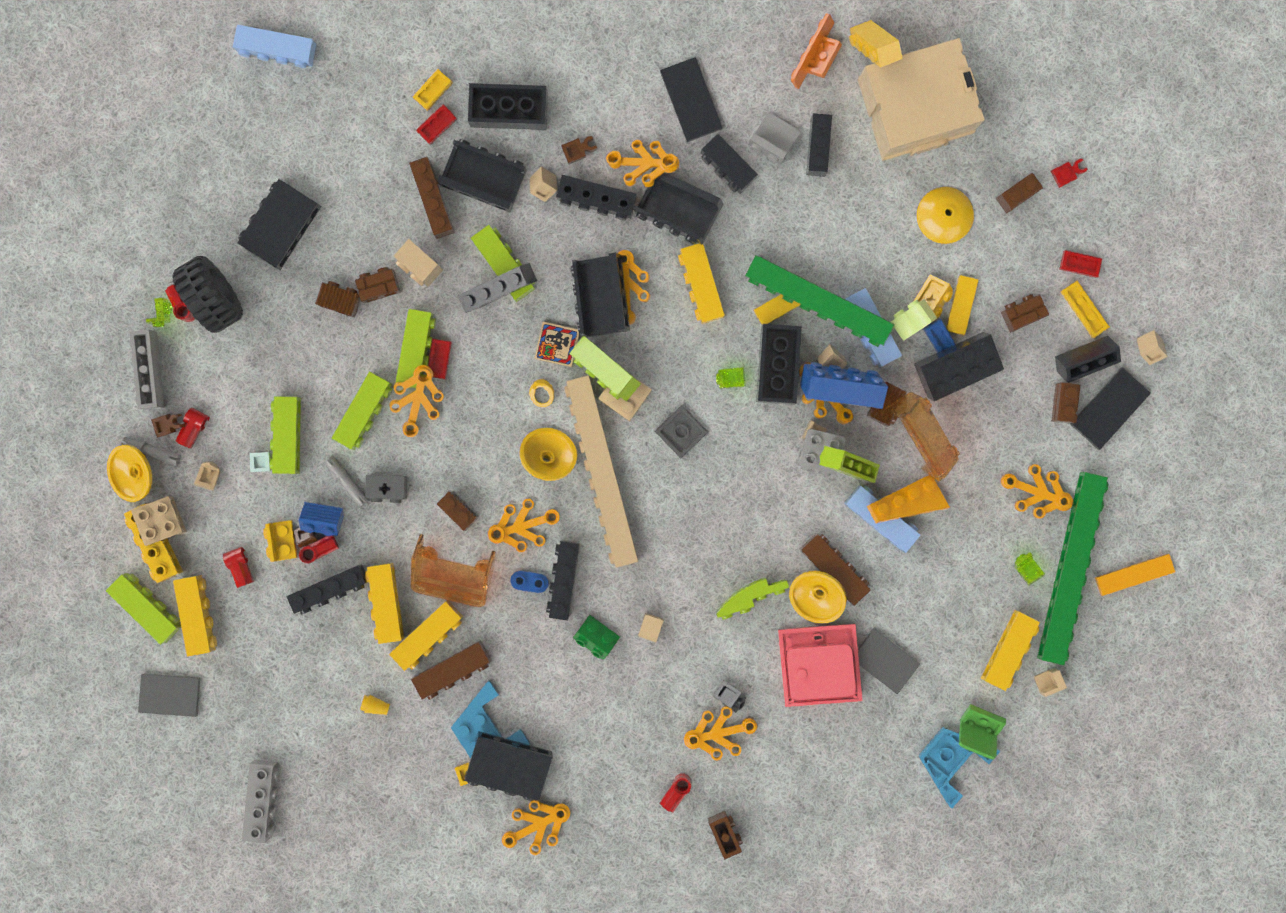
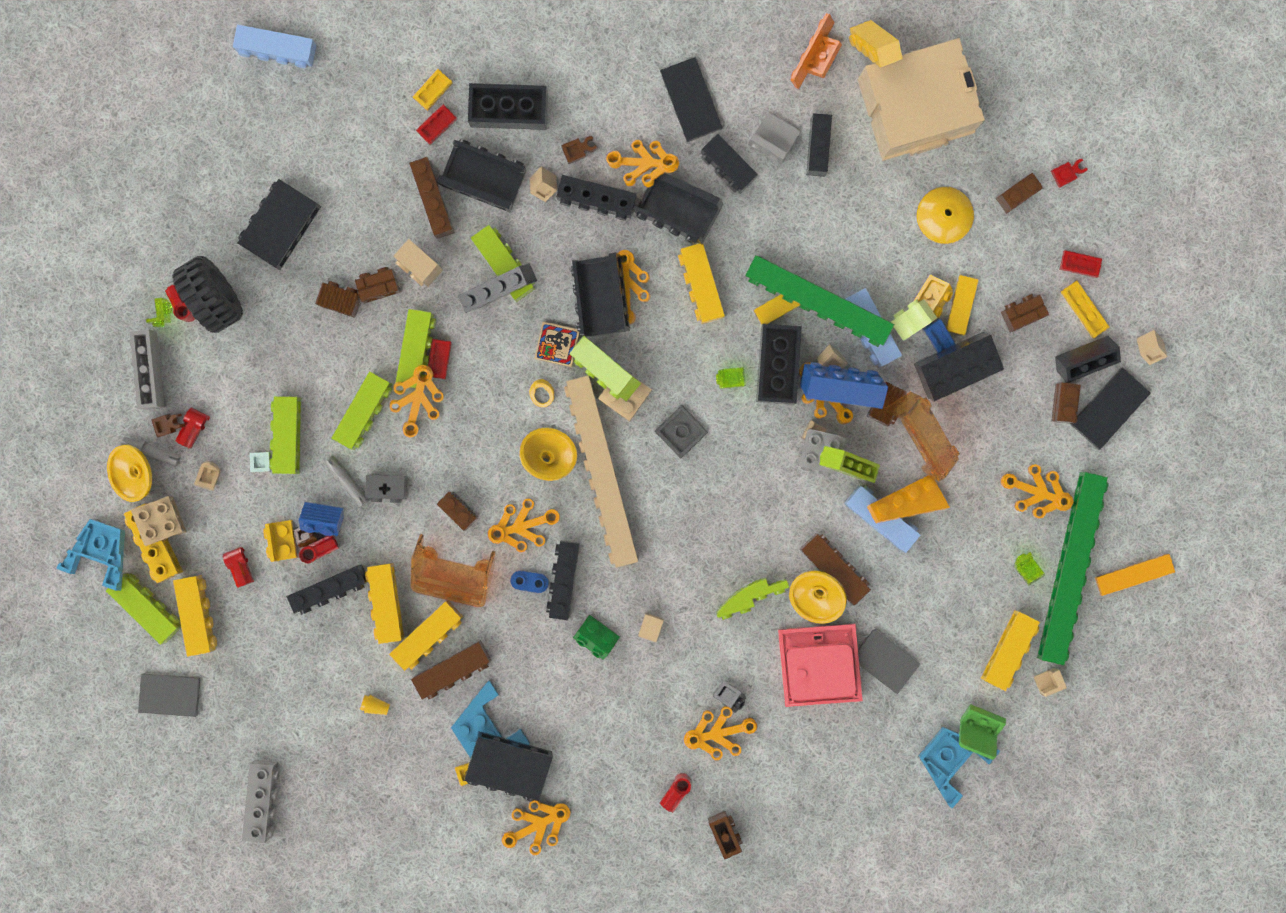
(101, 544): none -> dark azure wing

